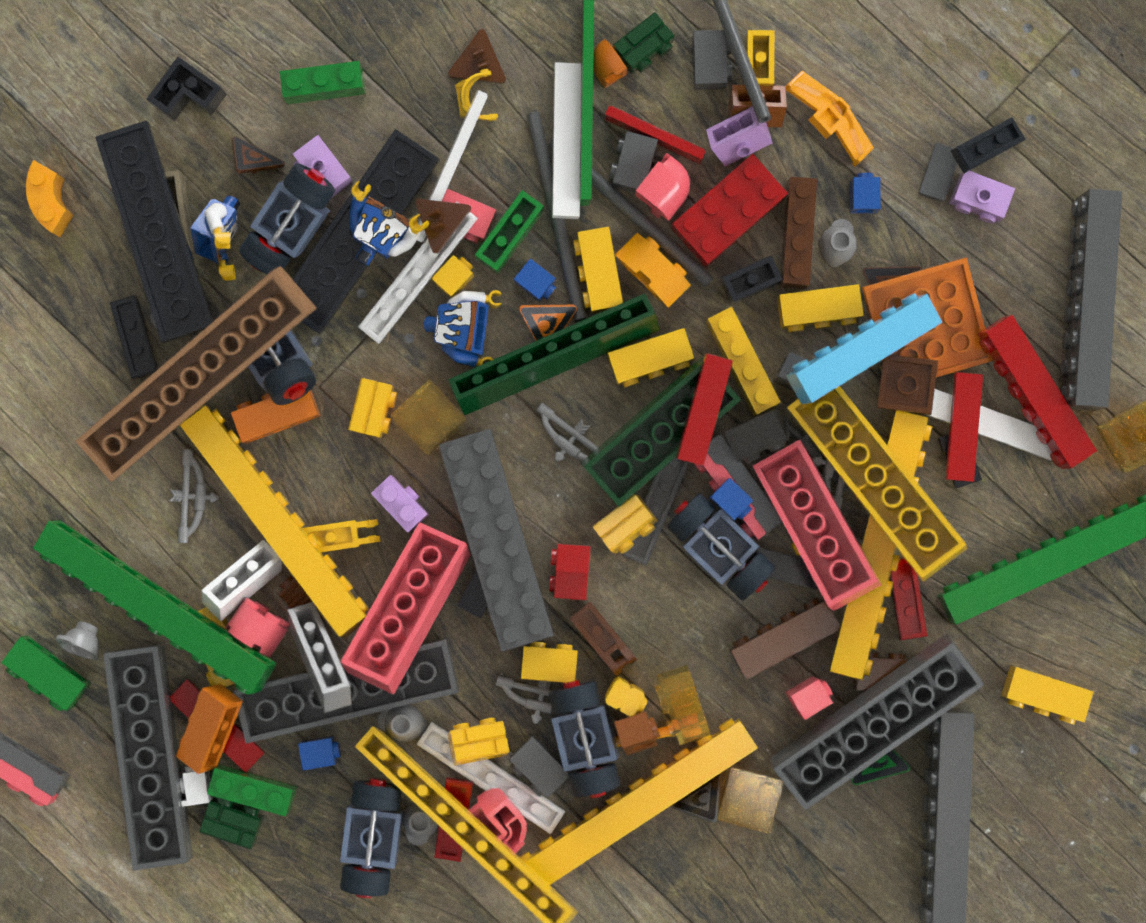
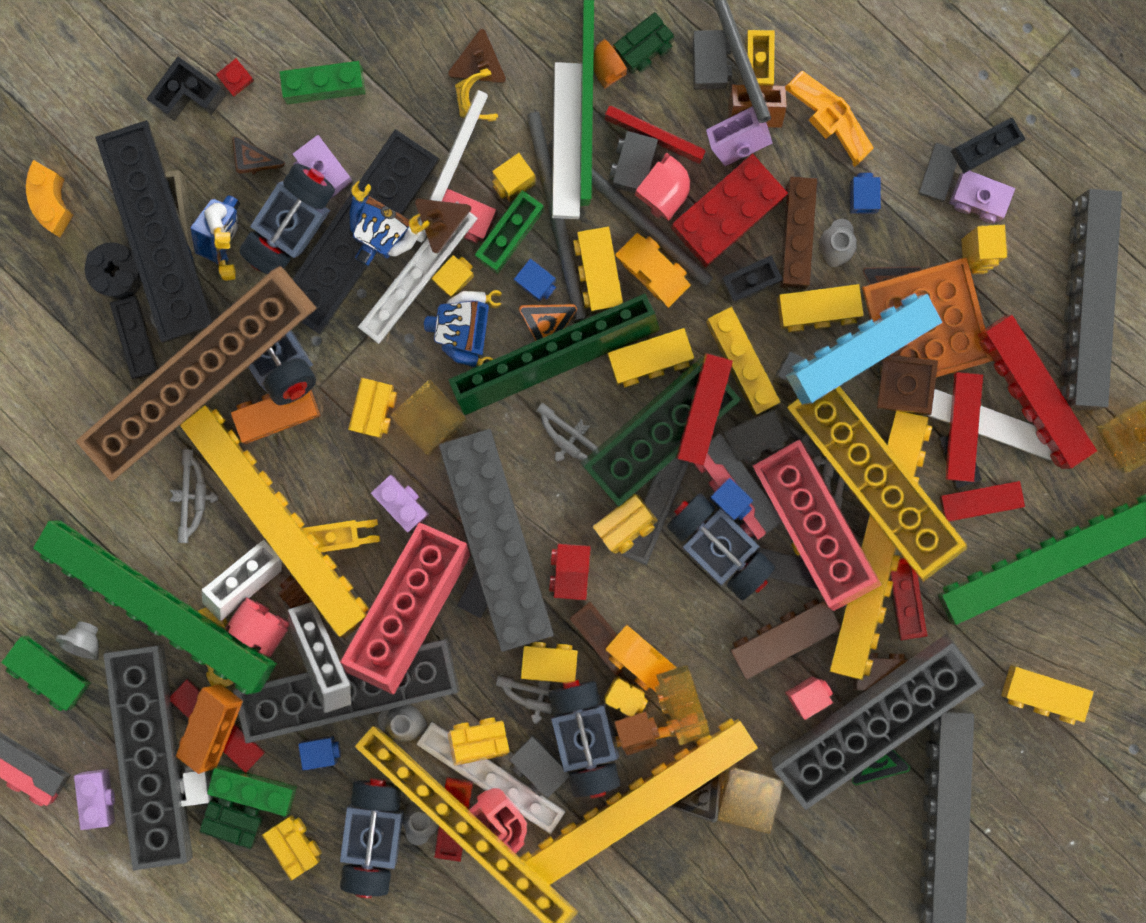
(94, 799): none -> lavender brick
(101, 263): none -> black brick
(235, 77): none -> red plate
(292, 846): none -> yellow brick
(513, 177): none -> yellow brick
(639, 657): none -> light orange brick
(982, 501): none -> red tile
(984, 248): none -> yellow brick

